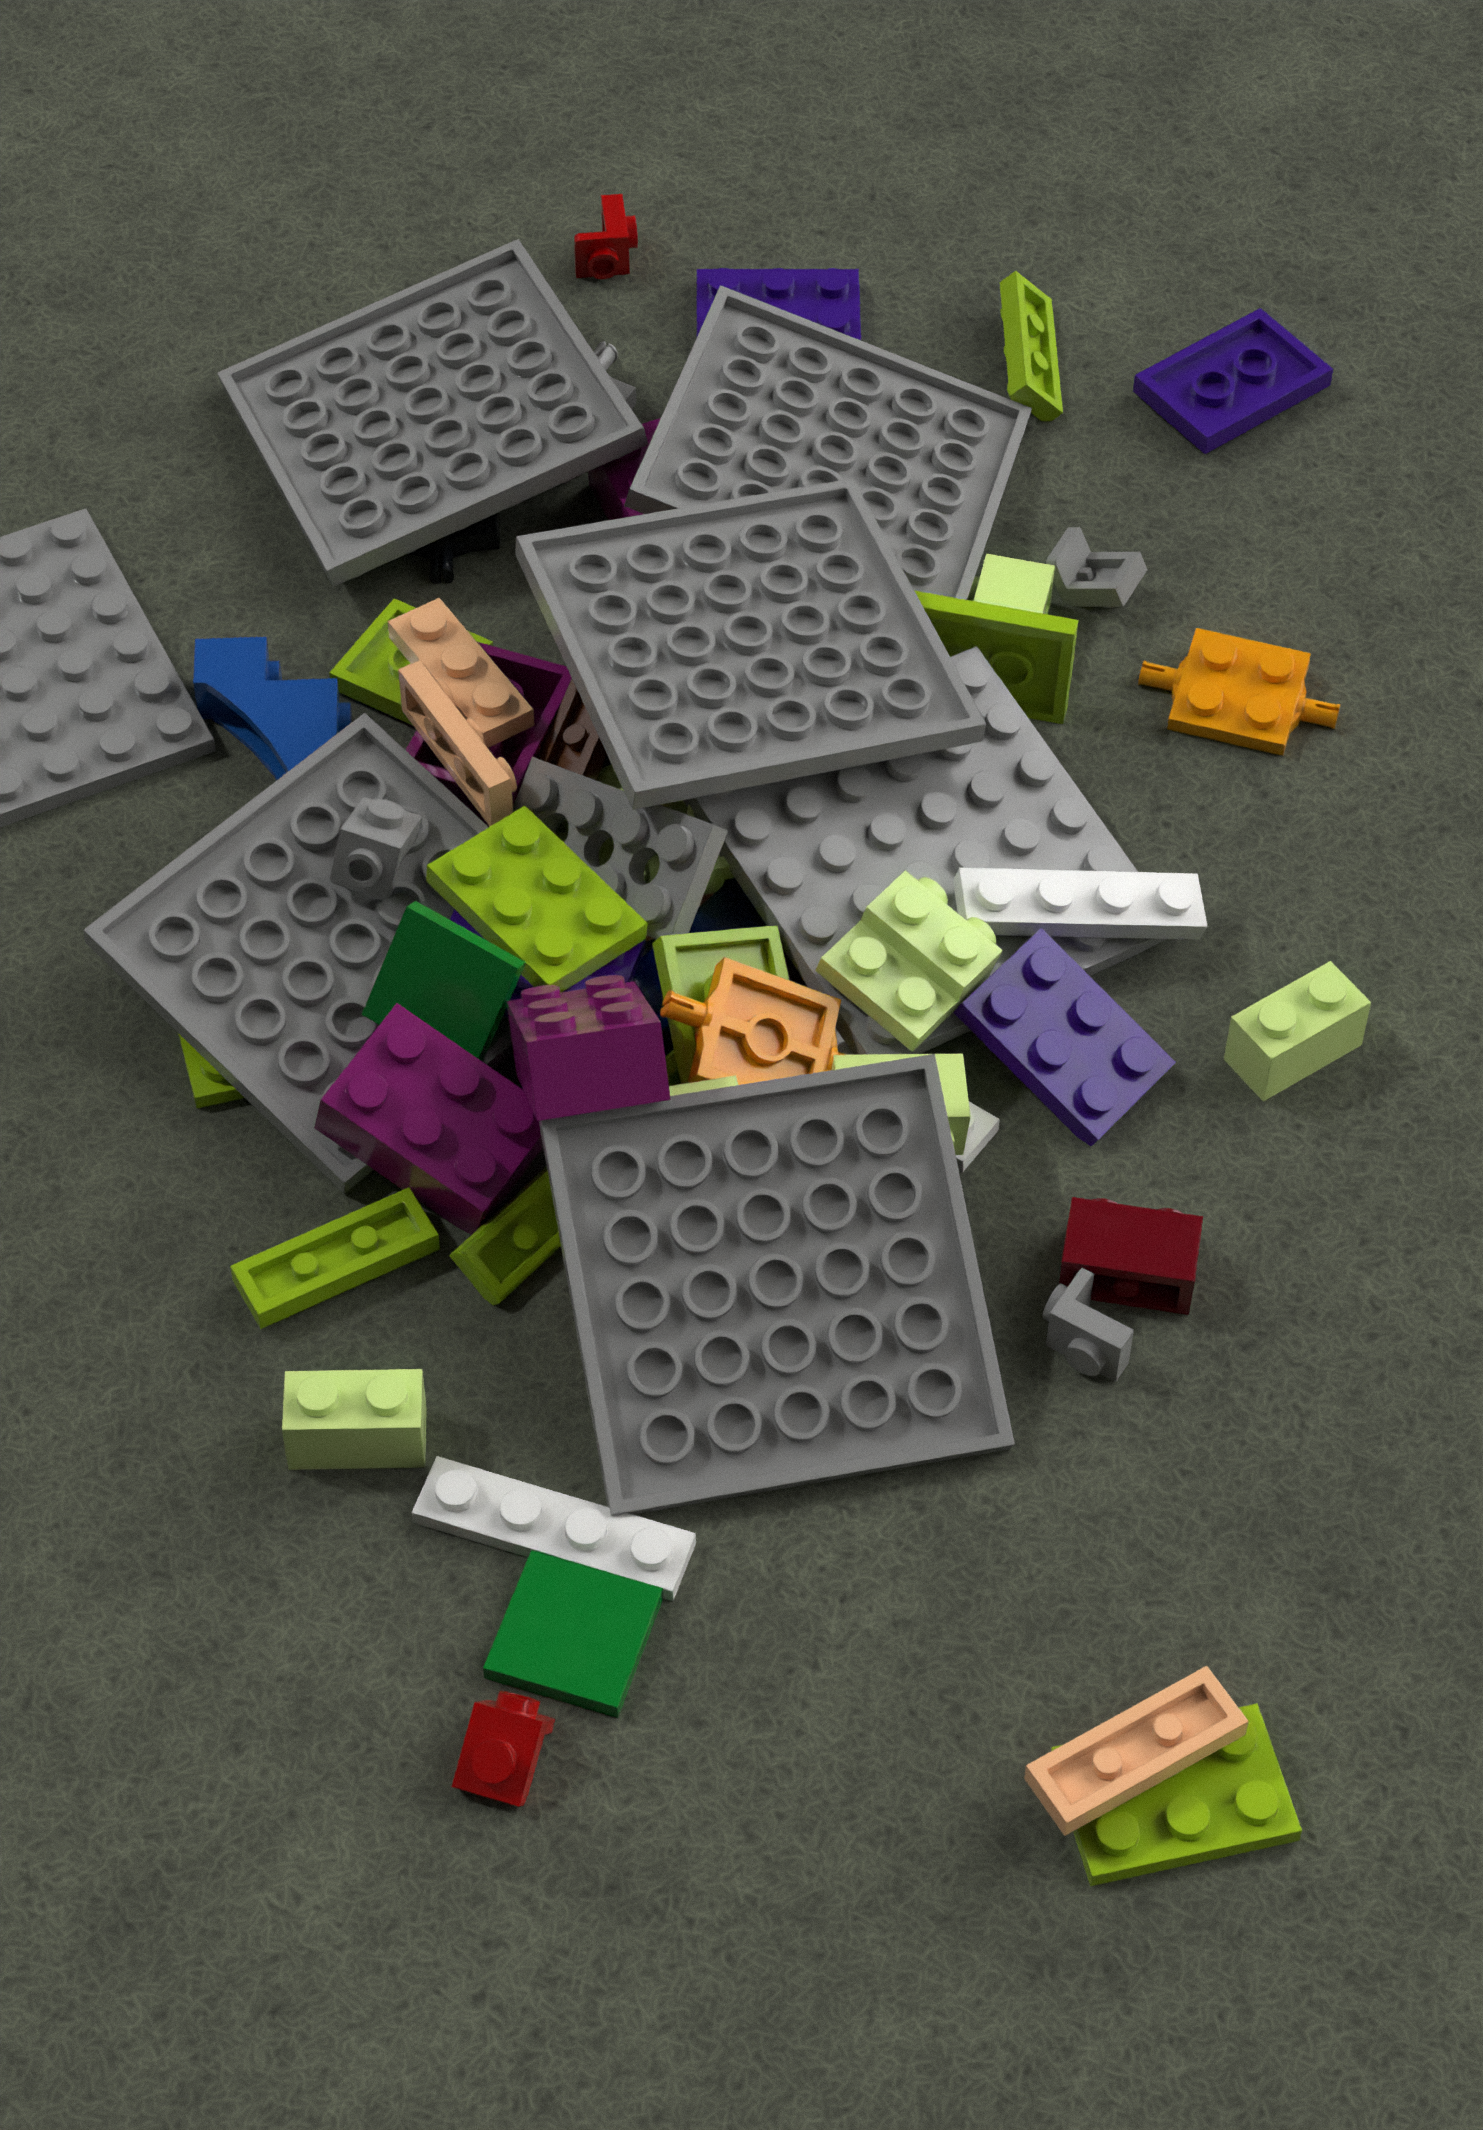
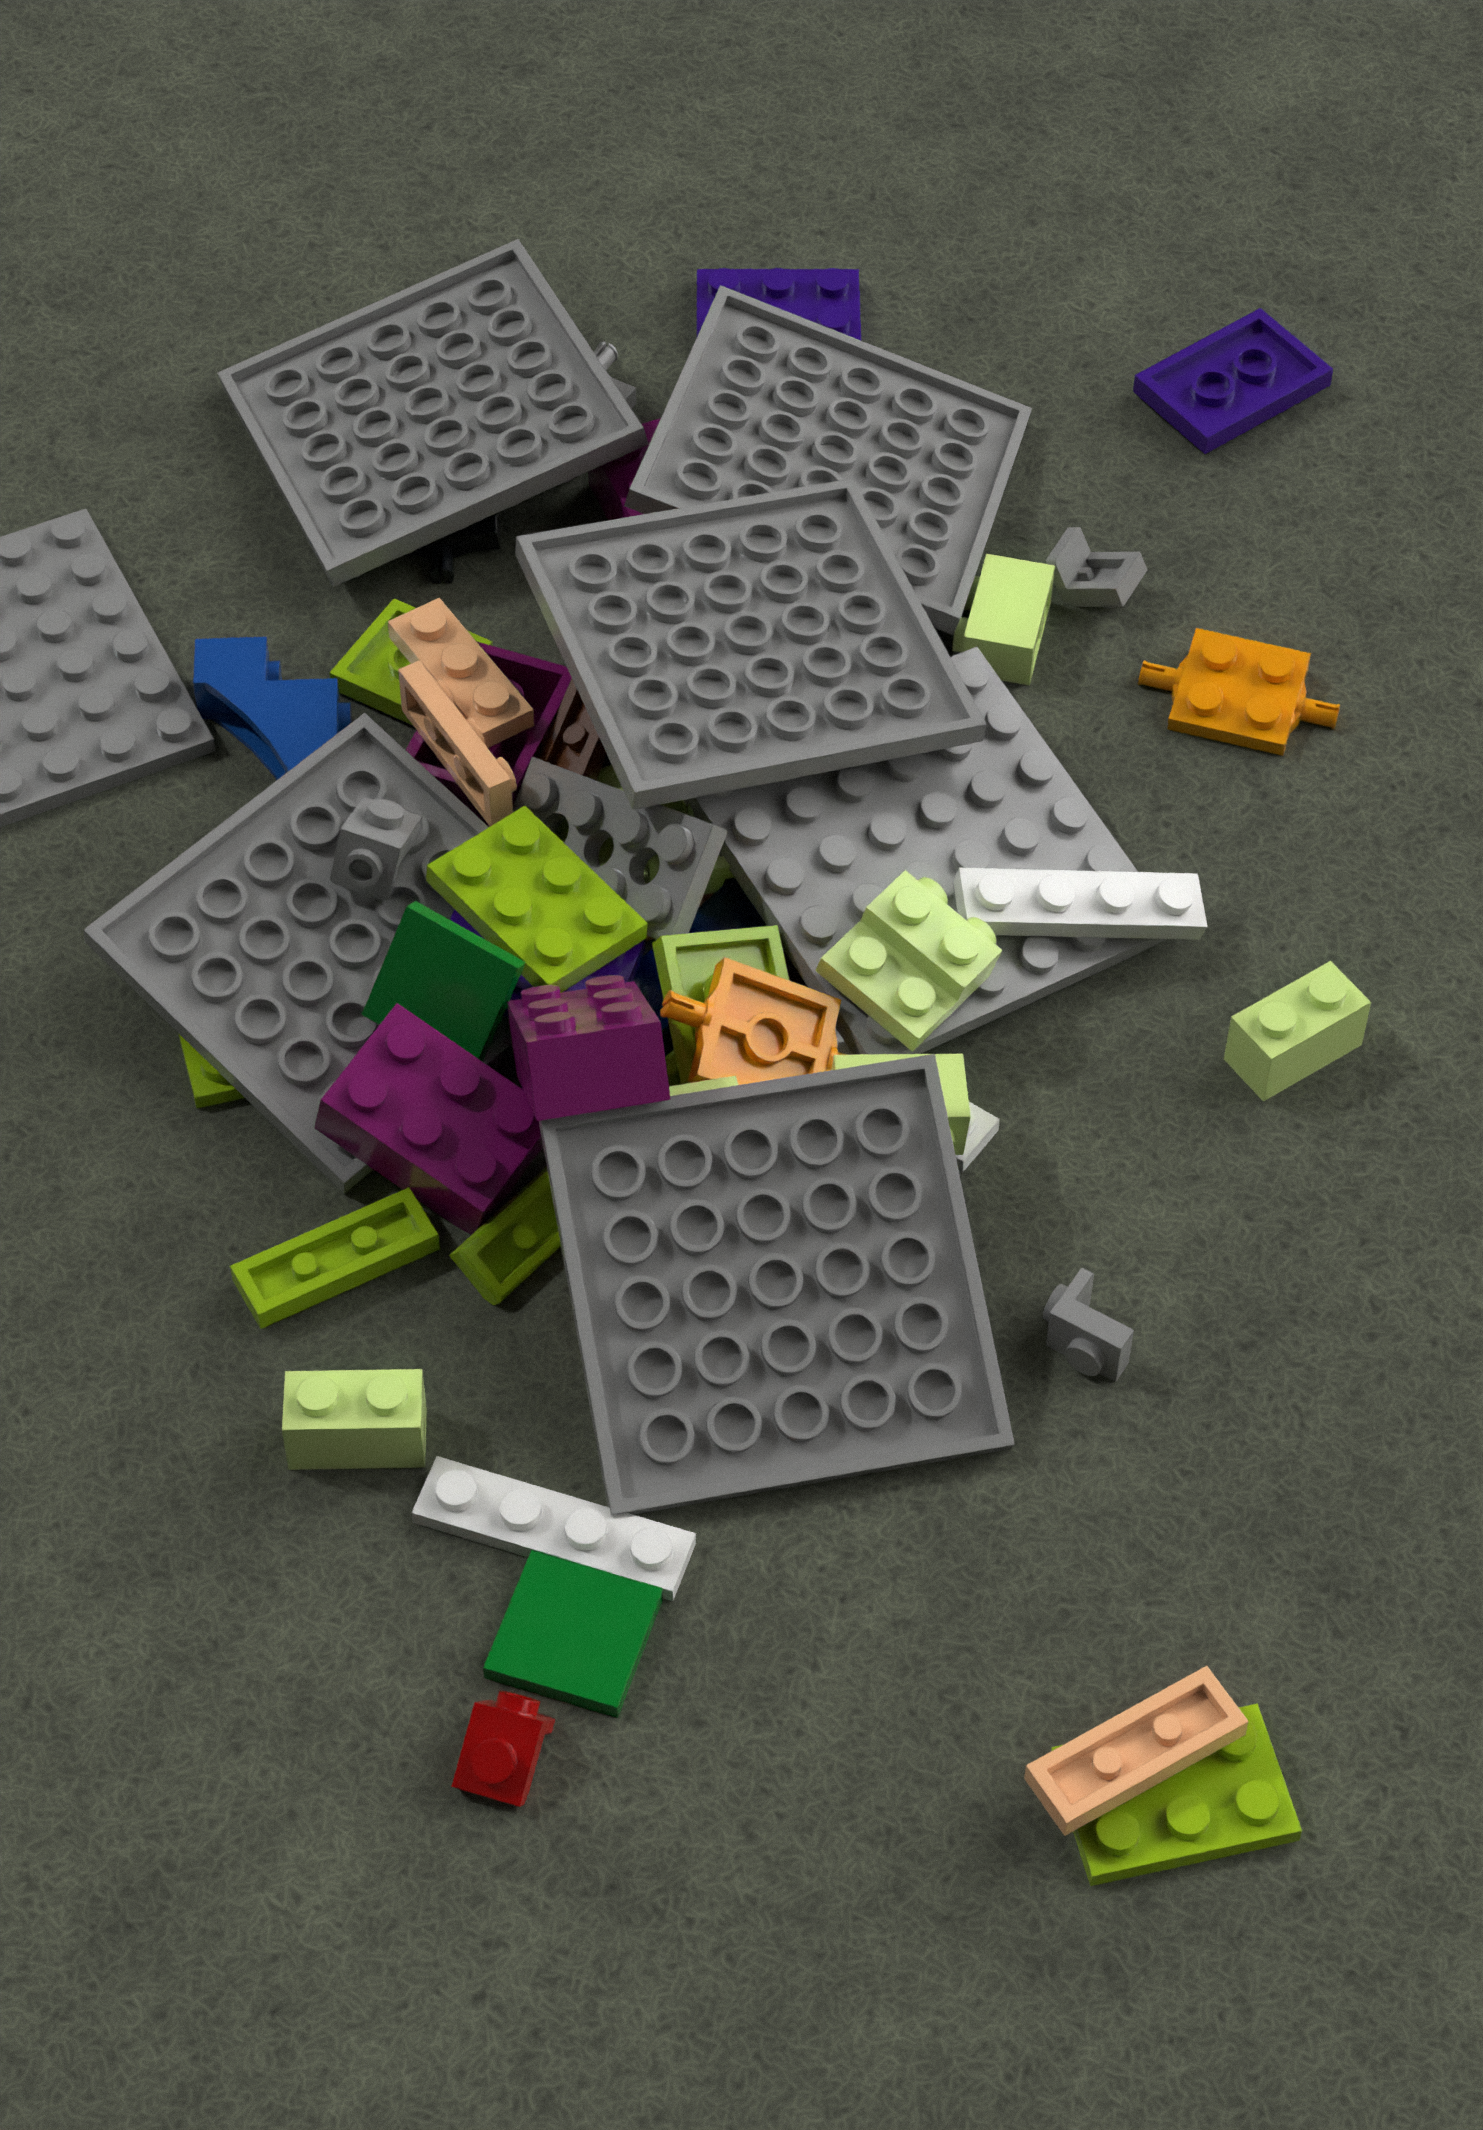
(607, 252): red bracket -> none
(1023, 647): lime plate -> none
(1030, 347): lime plate -> none
(1064, 1037): plate -> none
(1134, 1252): dark red brick -> none

